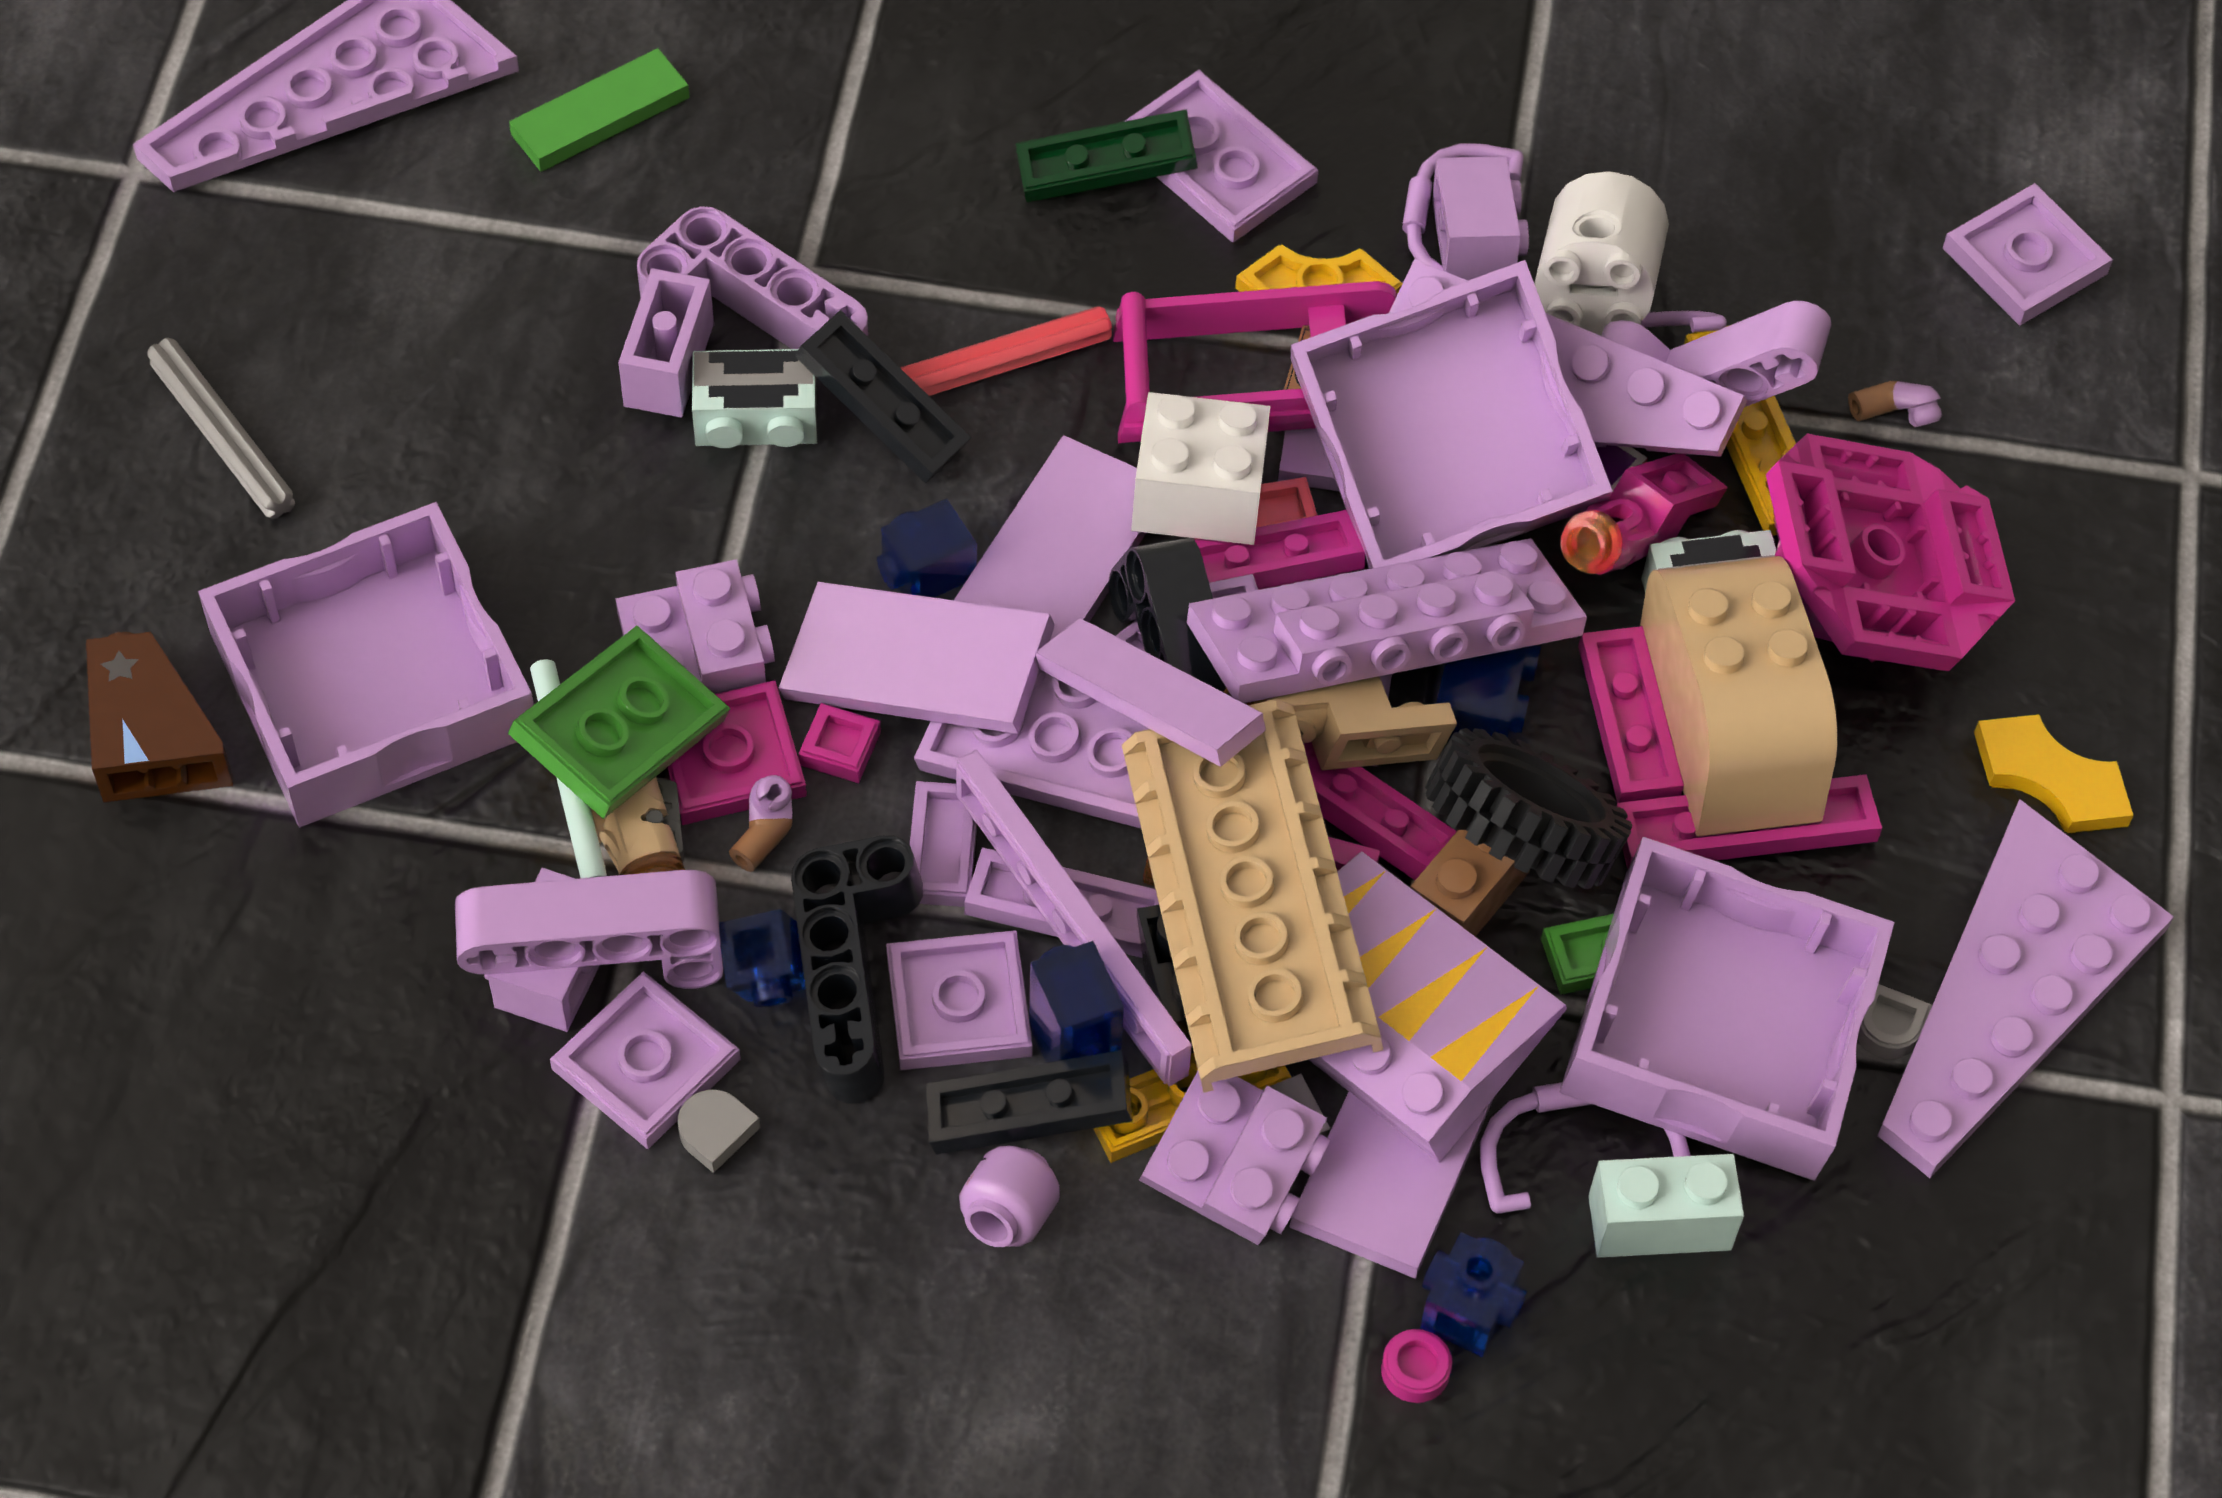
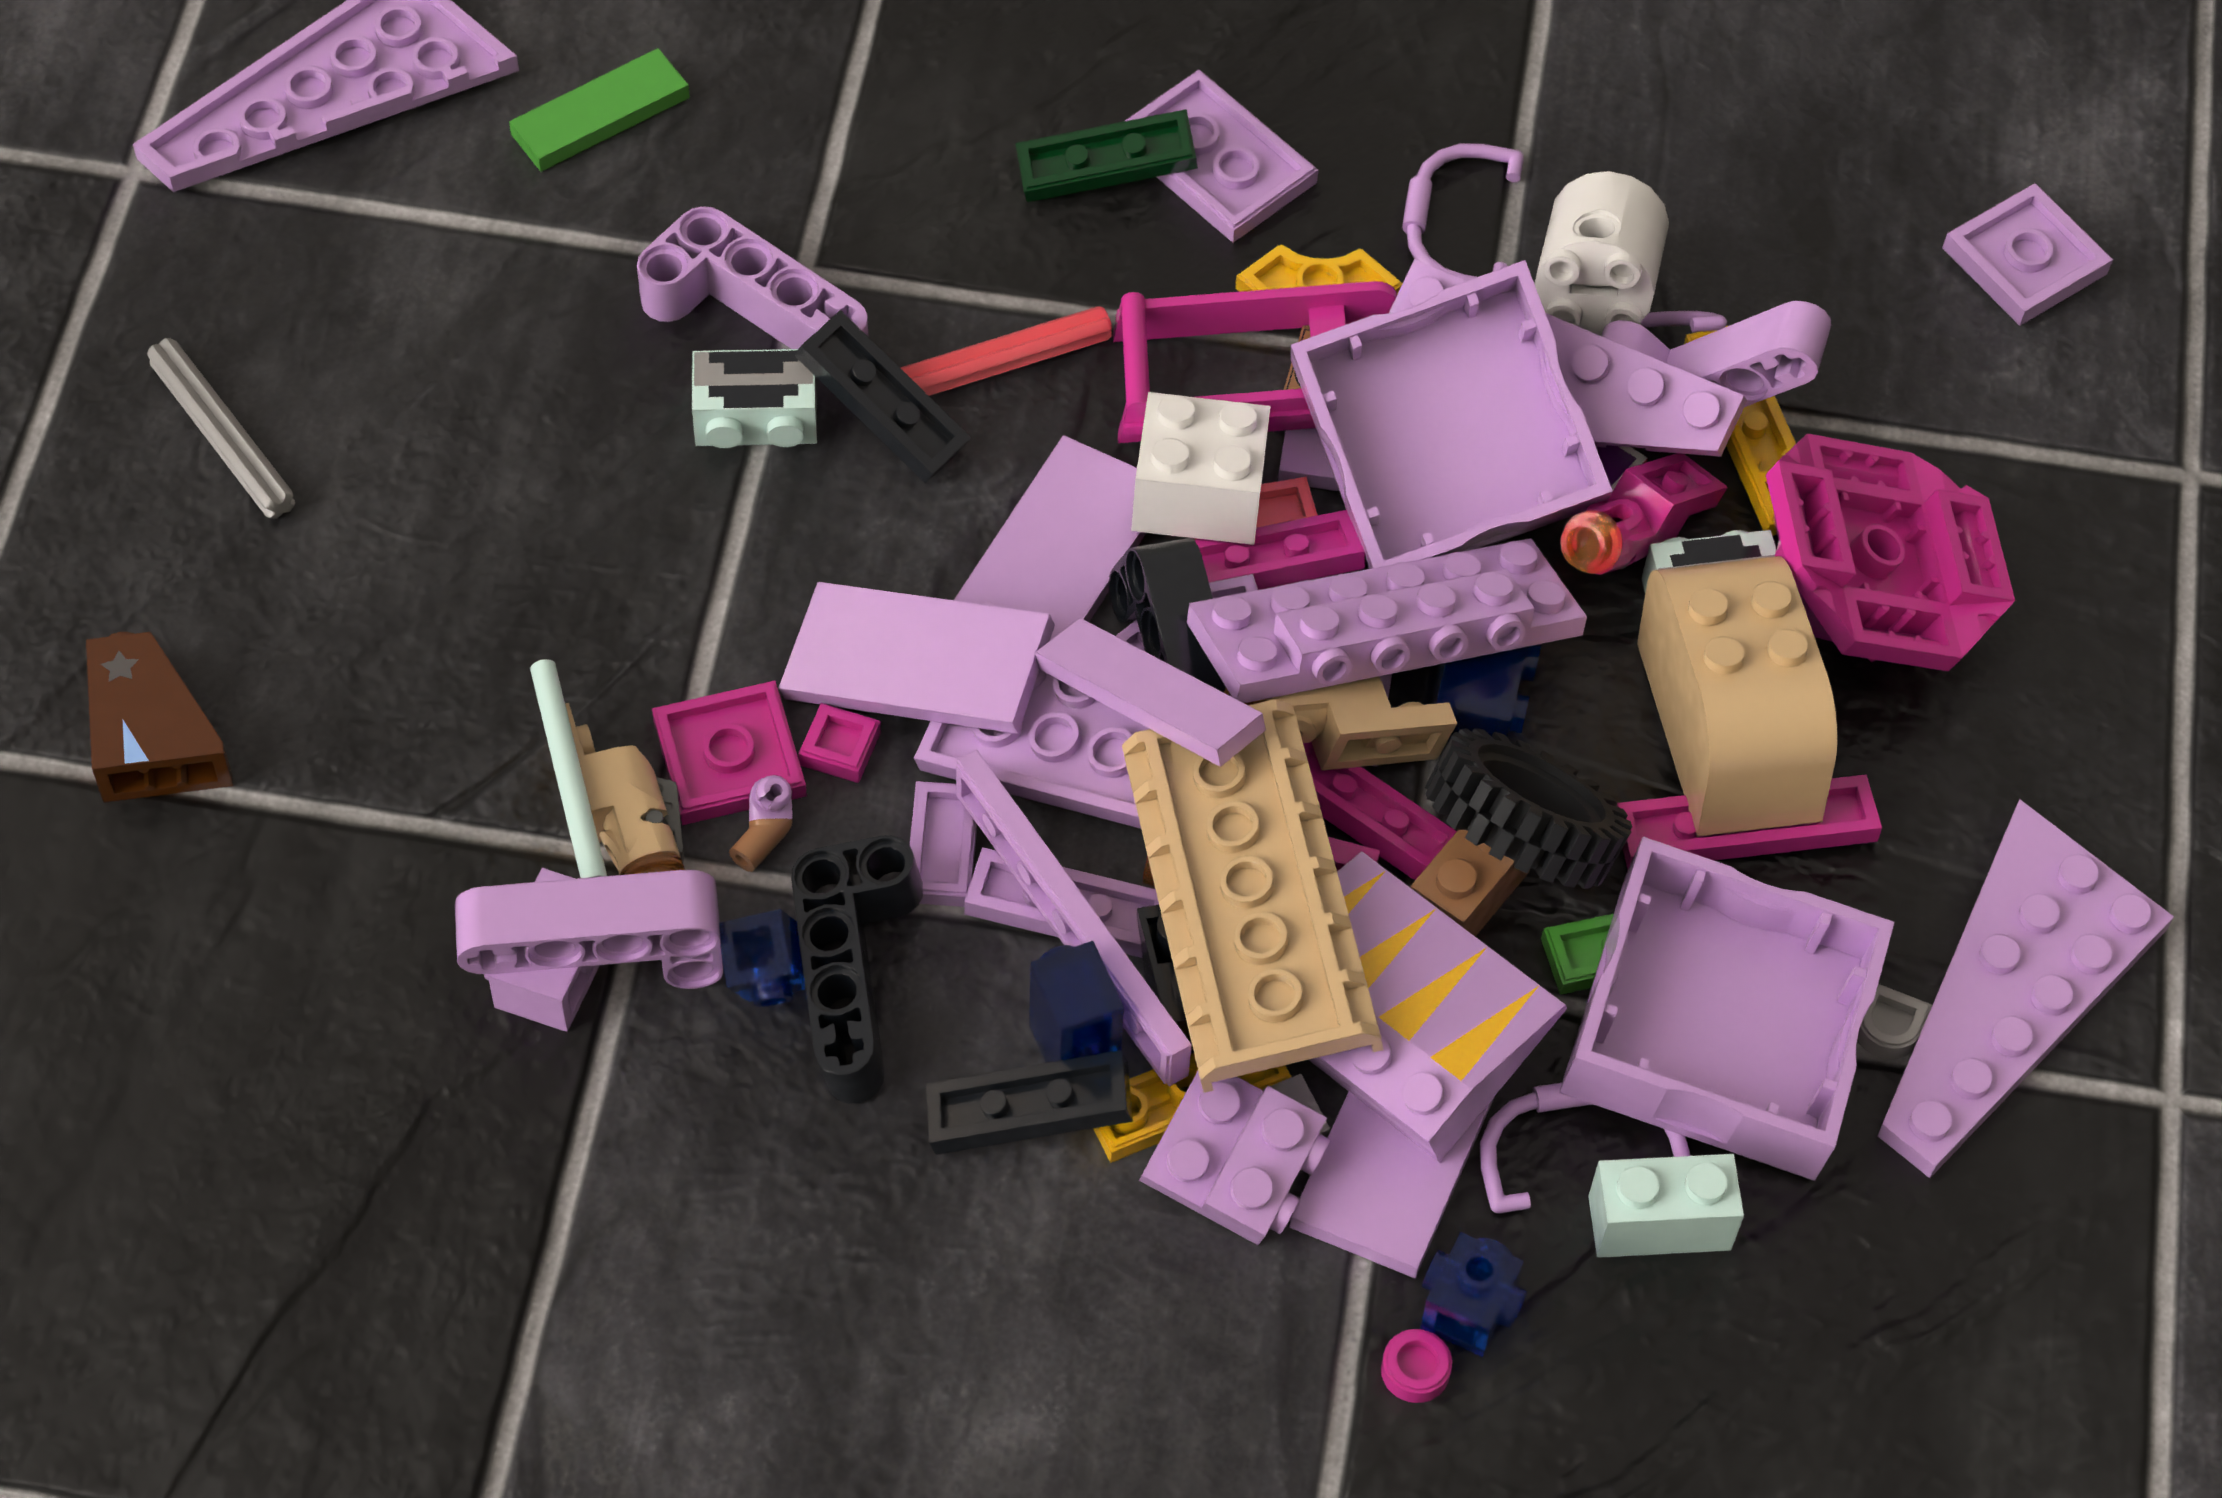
(367, 663): lavender tile -> none
(619, 721): bright green tile -> none
(644, 1059): lavender tile -> none
(659, 348): lavender brick -> none
(706, 625): lavender plate -> none
(715, 1126): light grey tile -> none
(927, 551): clear blue brick -> none
(958, 1000): lavender tile -> none
(1009, 1196): lavender head -> none
(1477, 215): lavender brick -> none
(1630, 714): dark pink plate -> none
(1893, 396): arm -> none
(2078, 790): yellow tile -> none

